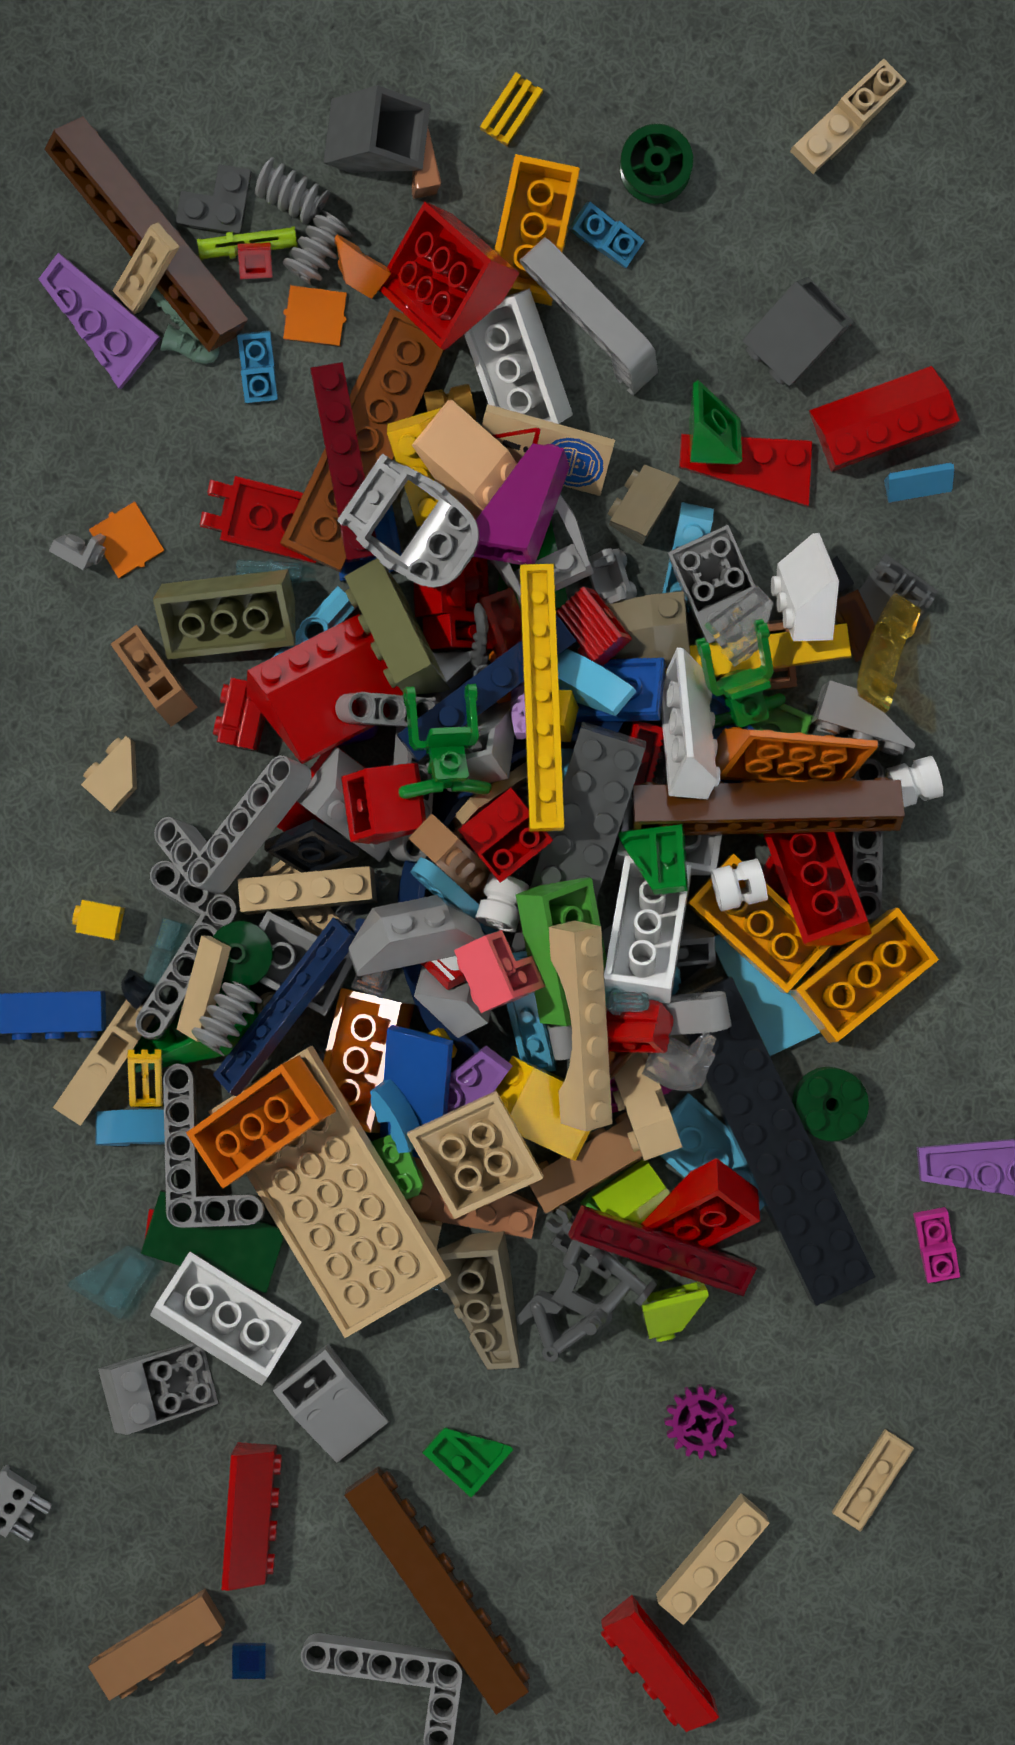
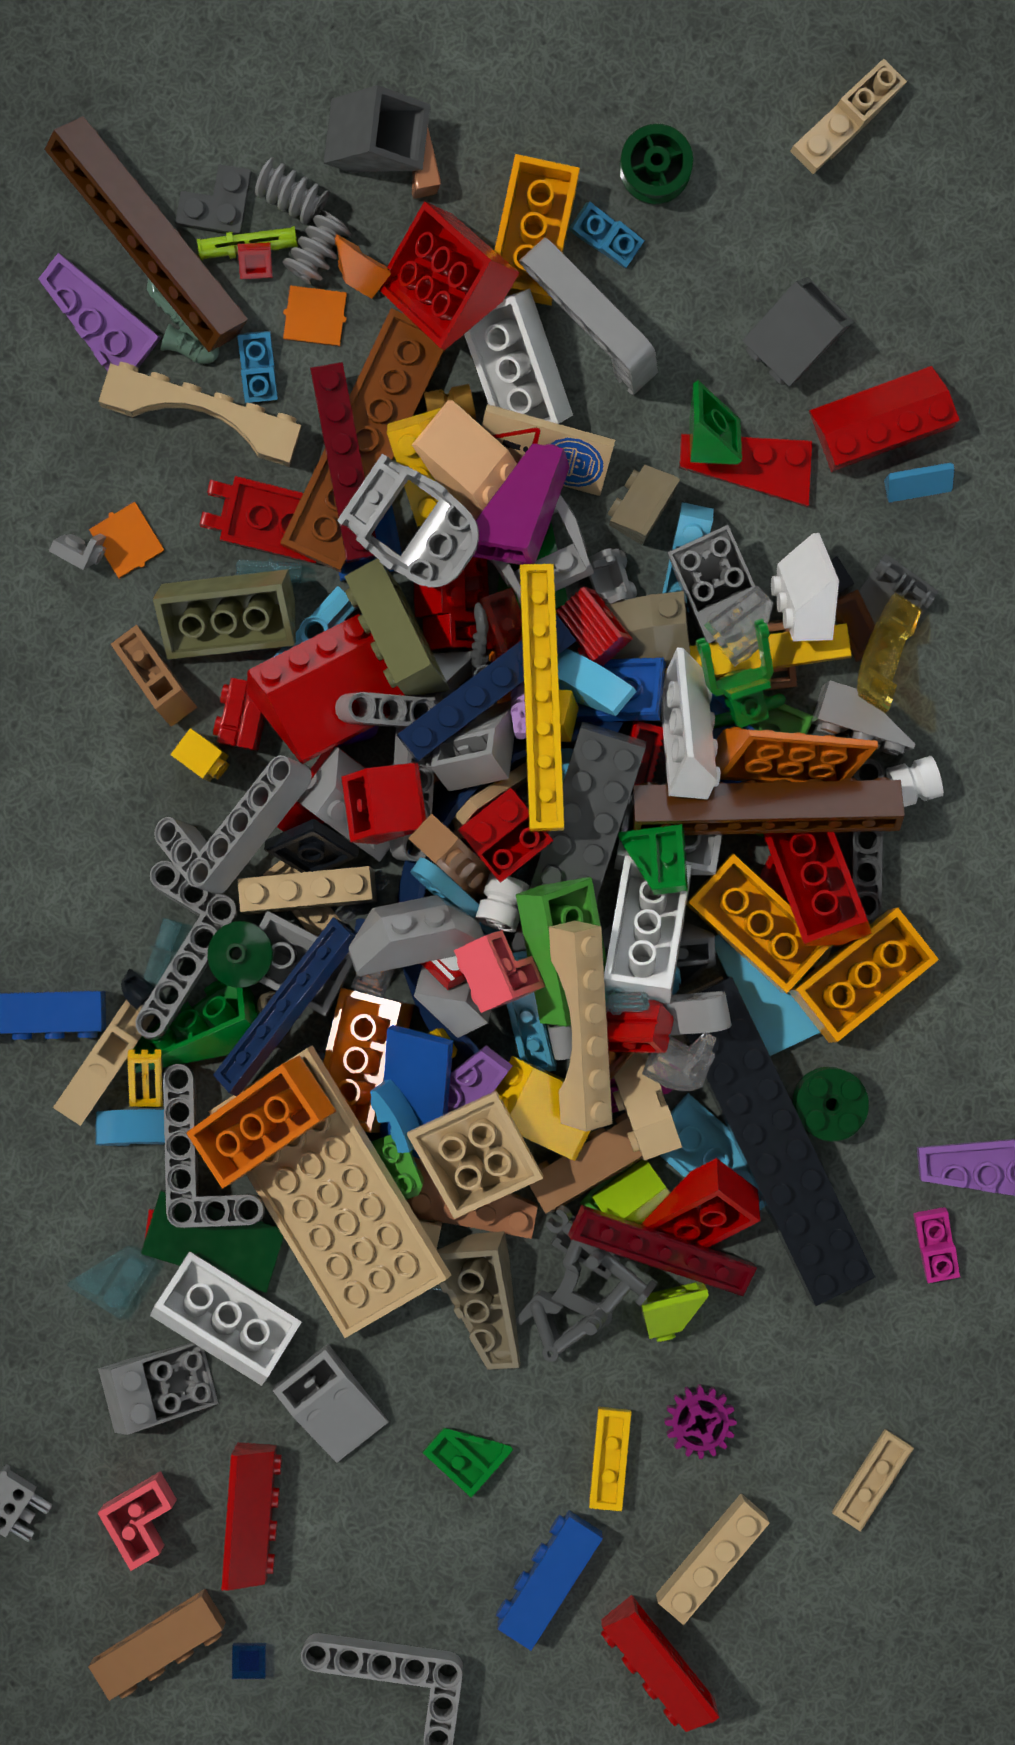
(98, 919): yellow brick -> none
(115, 776): tan slope -> none
(130, 1518): none -> coral brick
(138, 393): none -> tan arch
(146, 268): tan tile -> none
(201, 756): none -> yellow brick
(203, 983): tan tile -> none
(225, 1016): light grey piece -> none
(438, 1590): reddish brown brick -> none
(445, 750): green piece -> none
(526, 85): yellow tile -> none
(549, 1579): none -> blue brick
(610, 1459): none -> yellow plate
(727, 886): white wheel -> none

